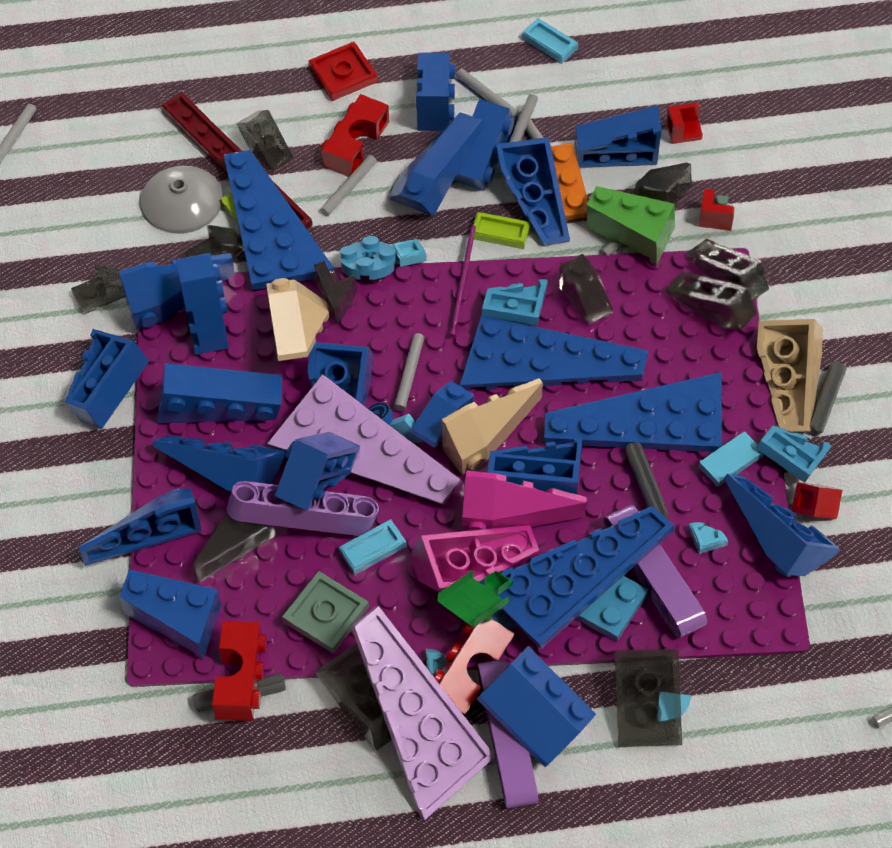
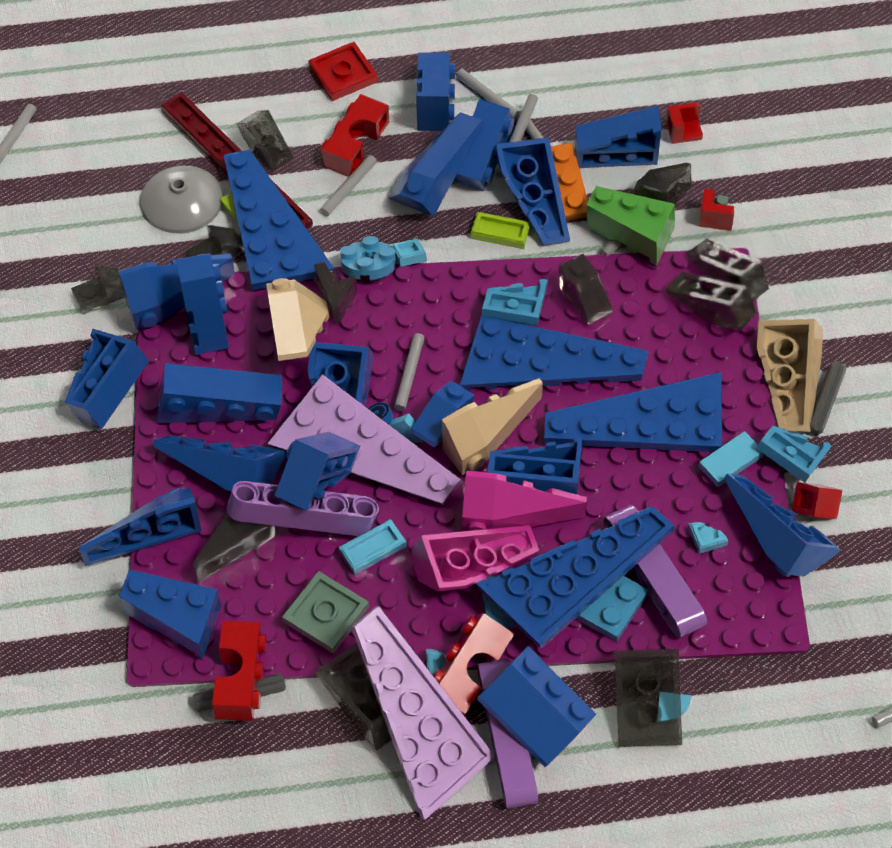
(462, 281): magenta piece -> none
(474, 600): green piece -> none
(549, 40): medium azure tile -> none
(645, 478): dark grey axle -> none

